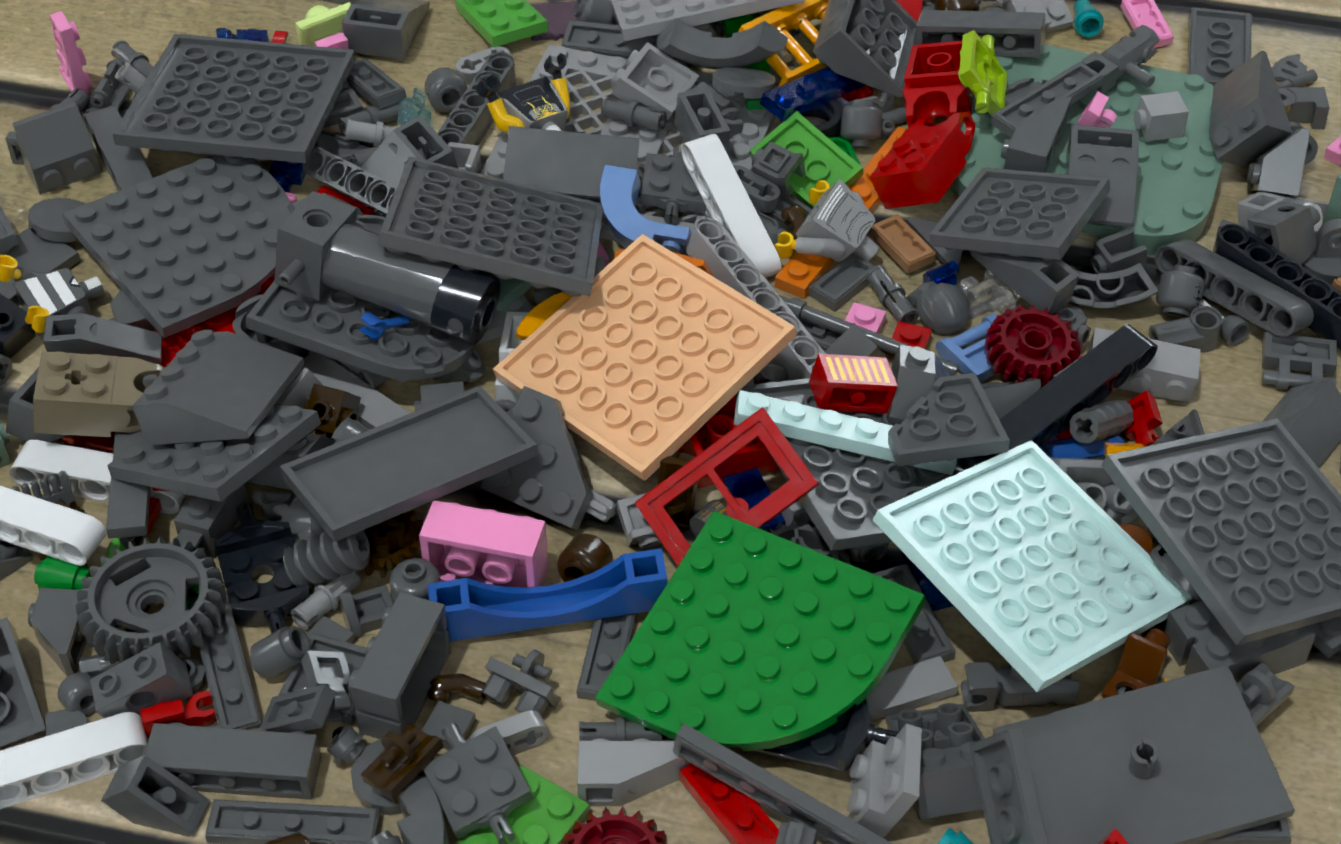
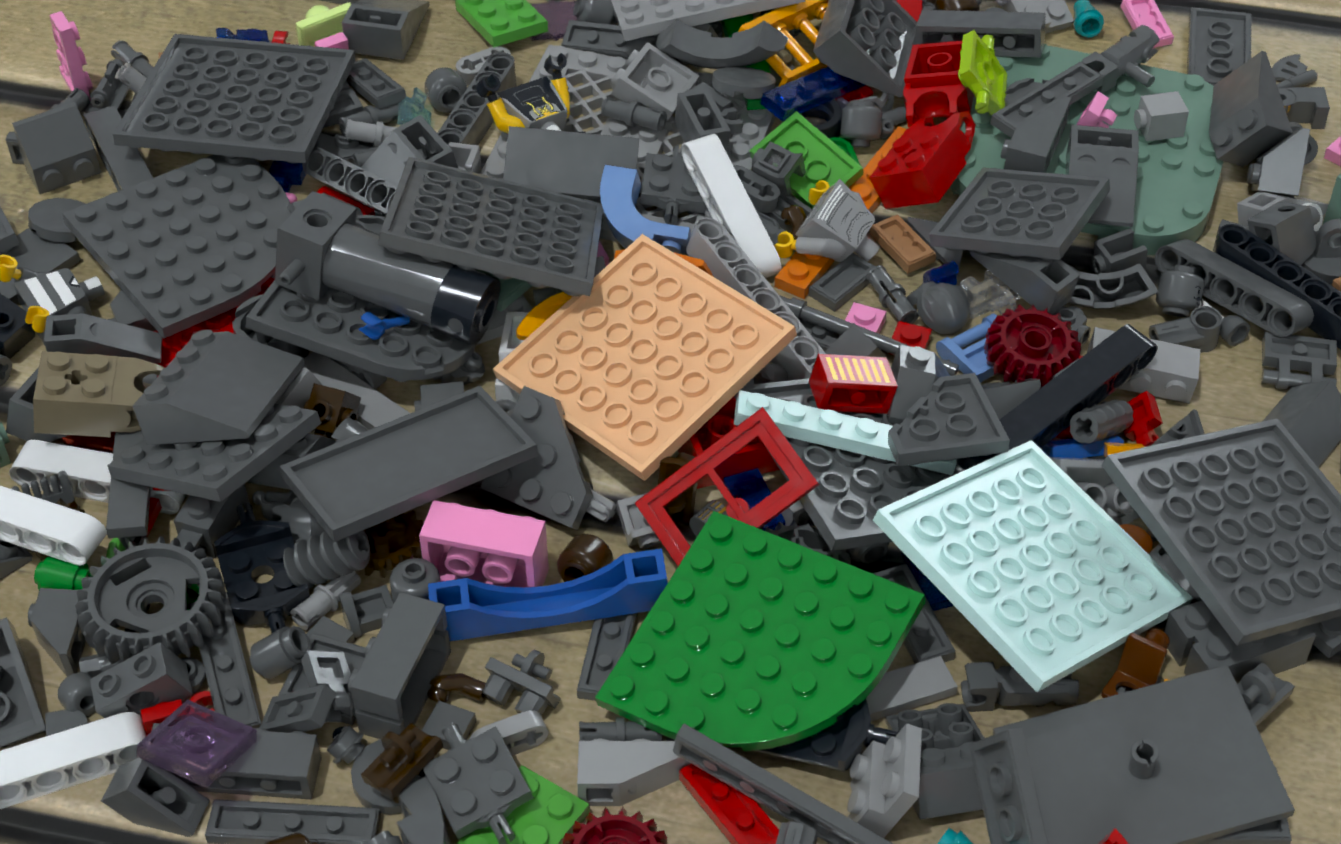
(196, 743): none -> clear purple tile

